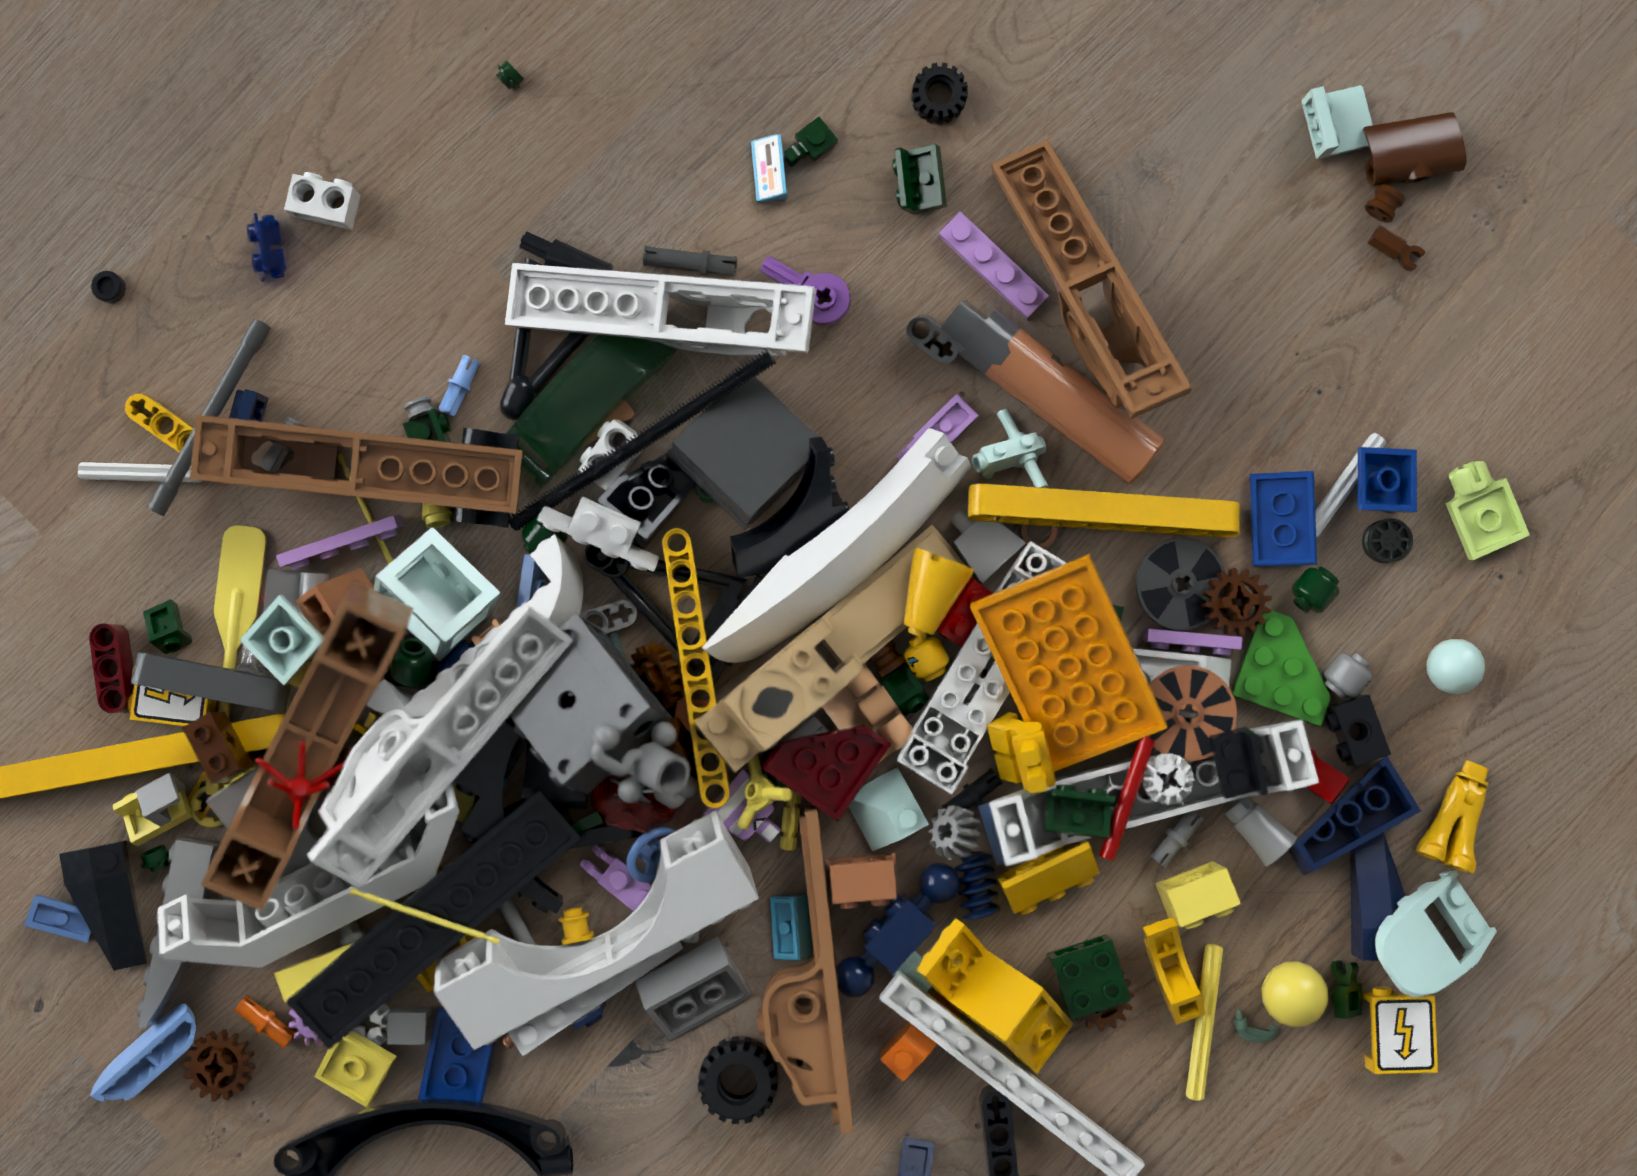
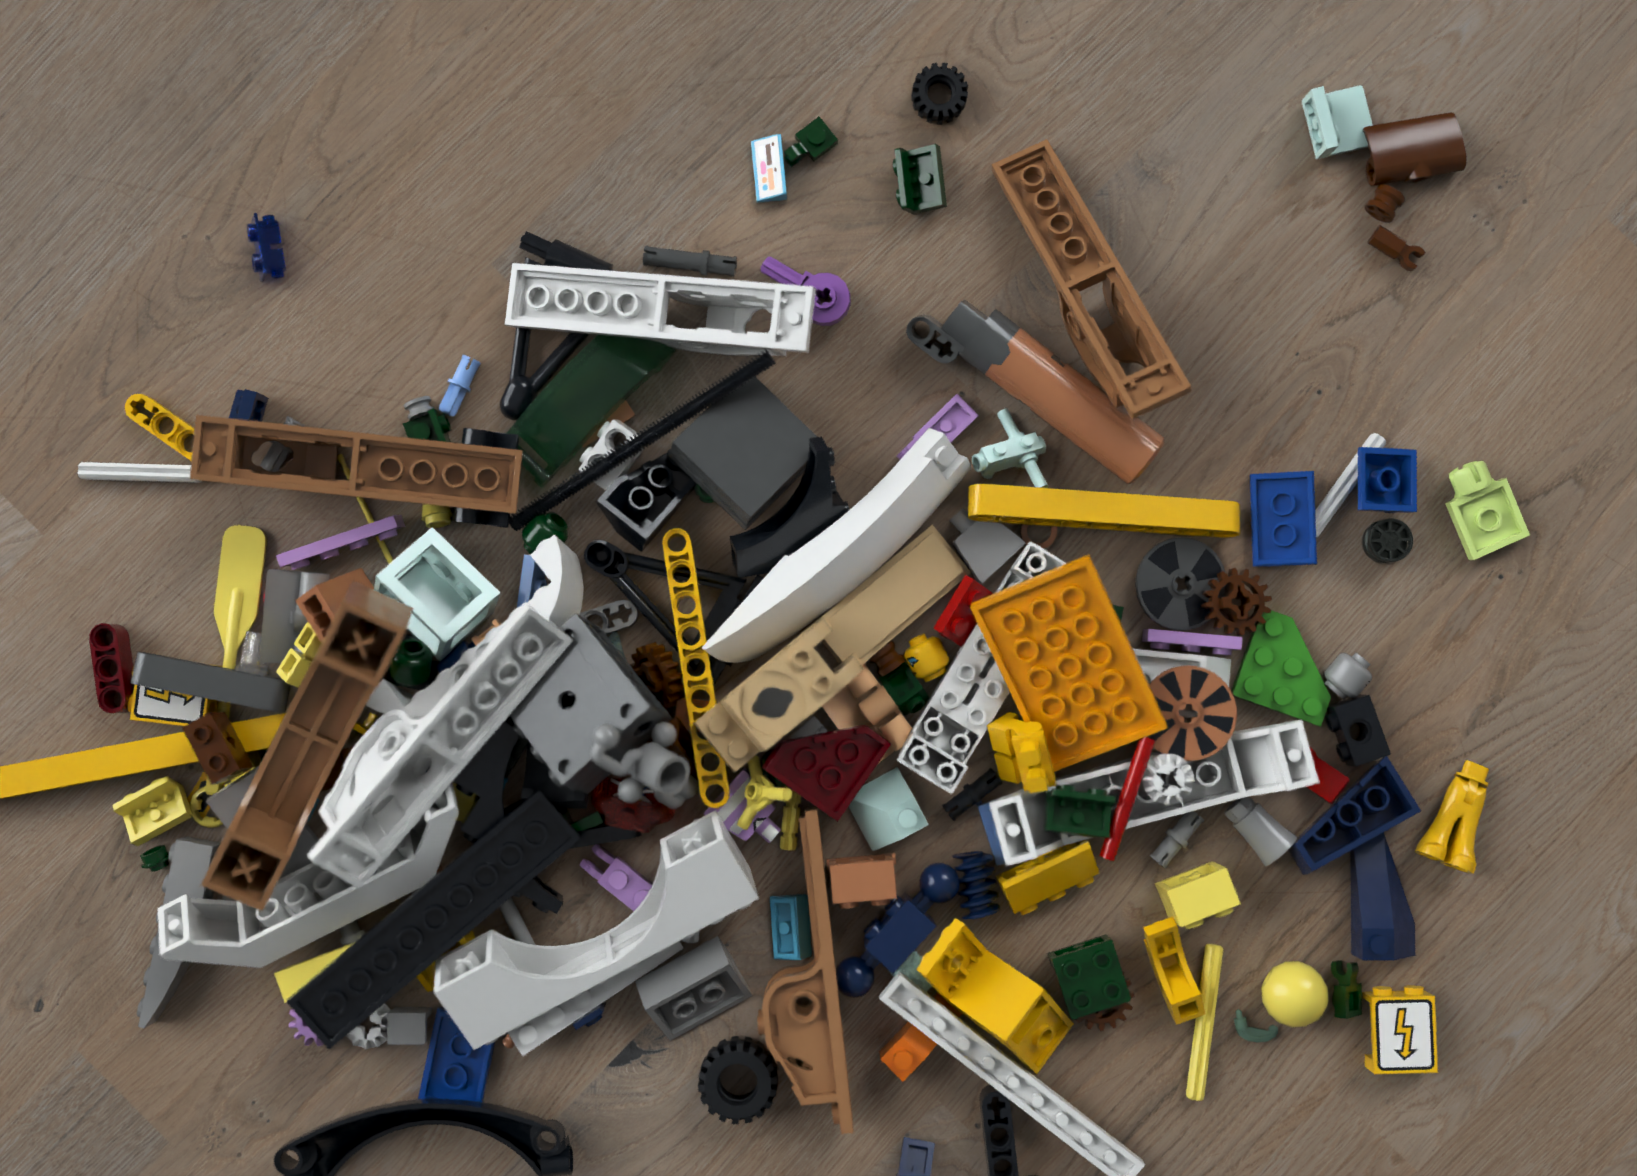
(57, 918): medium blue plate -> none
(105, 895): black wedge -> none
(108, 287): black tile -> none
(147, 1056): light blue brick -> none
(158, 796): light grey panel -> none
(165, 627): dark green bracket -> none
(208, 1074): reddish brown gear -> none
(248, 347): dark grey piece -> none
(264, 1021): orange pin -> none
(282, 639): light aqua slope -> none
(299, 789): red plant -> none
(320, 207): white brick -> none
(356, 1068): light yellow tile -> none
(425, 916): light yellow piece -> none
(509, 75): dark green plate -> none
(575, 926): yellow brick -> none
(603, 529): white bracket -> none
(648, 849): medium blue piece -> none
(932, 590): yellow cone -> none
(954, 832): light grey gear -> none
(993, 265): lavender plate -> none
(1239, 762): black bracket -> none
(1315, 590): dark green head -> none
(1415, 950): light aqua slope -> none
(1455, 666): light aqua piece -> none

